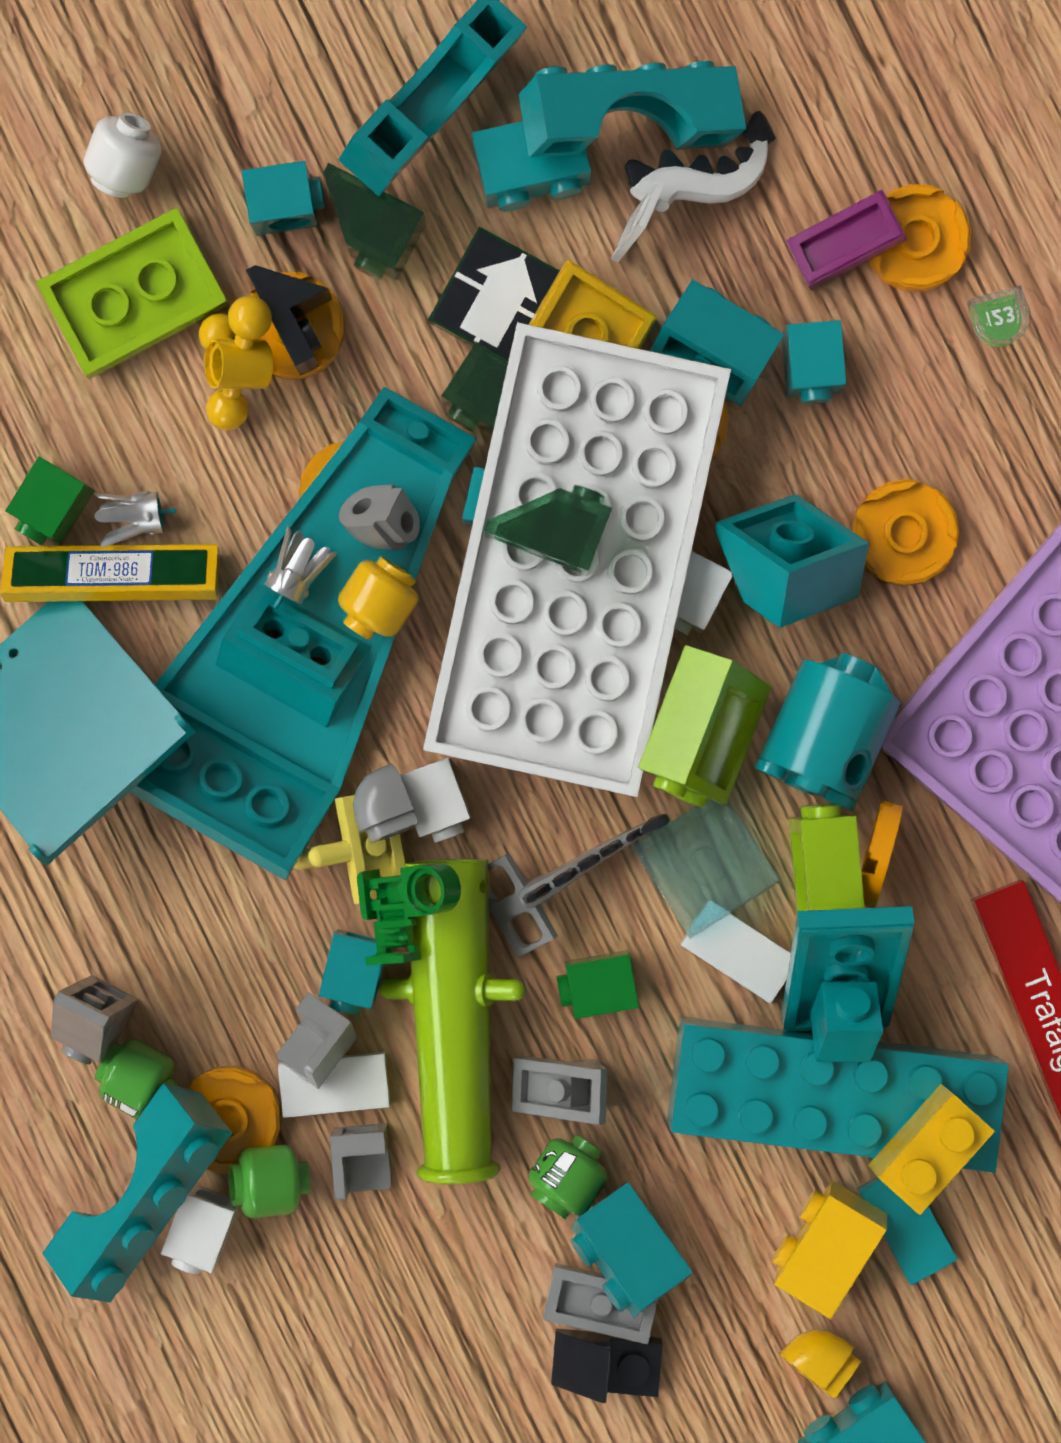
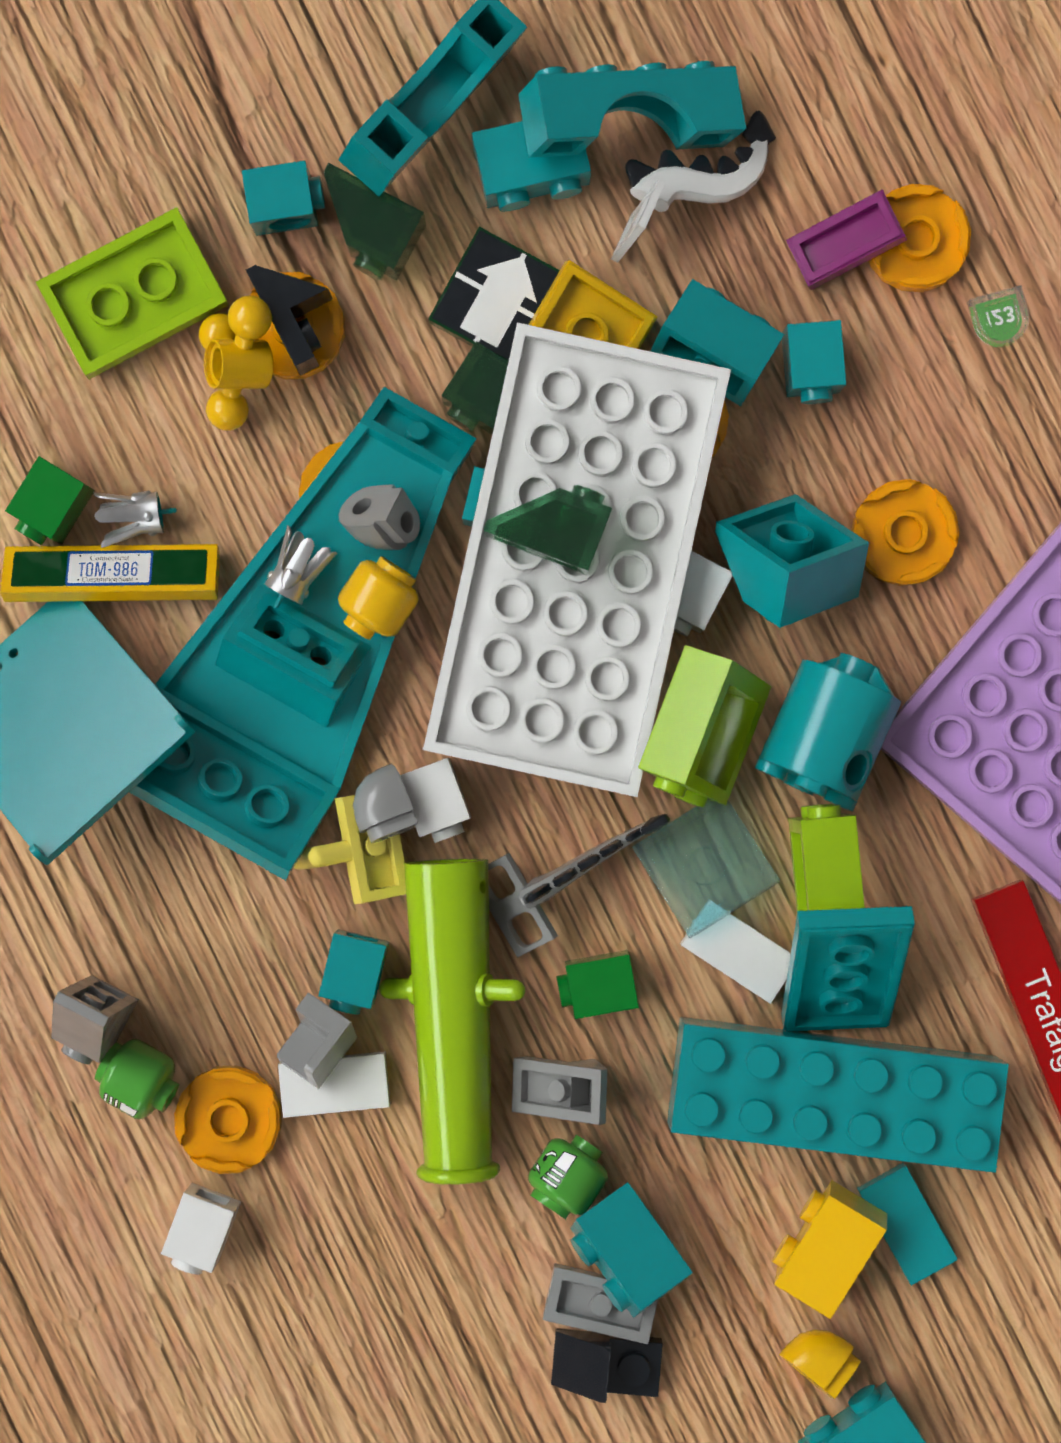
(122, 155): white head -> none
(175, 1145): teal arch -> none
(268, 1181): bright green head -> none
(360, 1159): light grey panel -> none
(398, 901): green piece -> none
(846, 1021): teal brick -> none
(879, 851): light orange tile -> none
(930, 1149): yellow brick -> none

